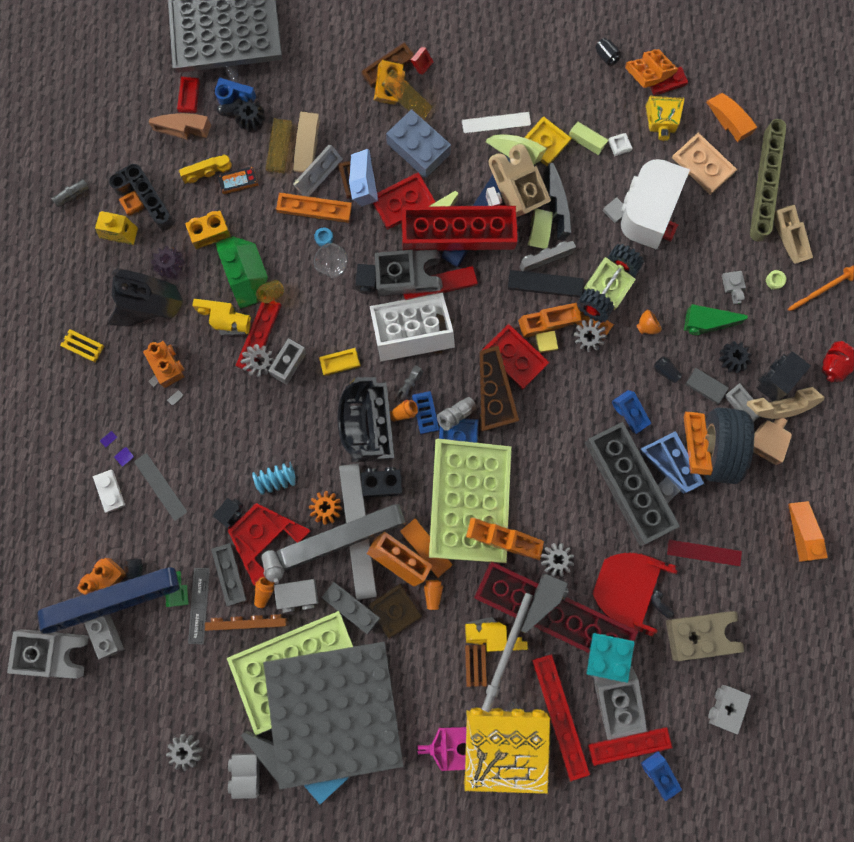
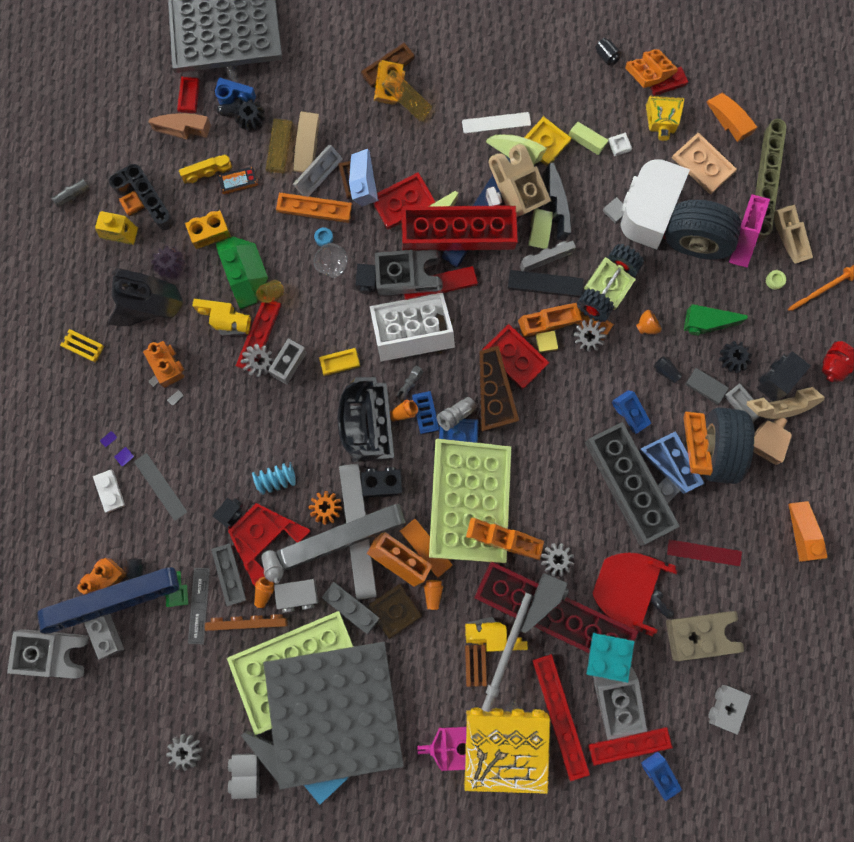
(418, 143): sand blue brick -> none
(422, 60): red plate -> none
(703, 229): none -> black wheel
(735, 284): light grey plate -> none
(750, 230): none -> dark pink arch

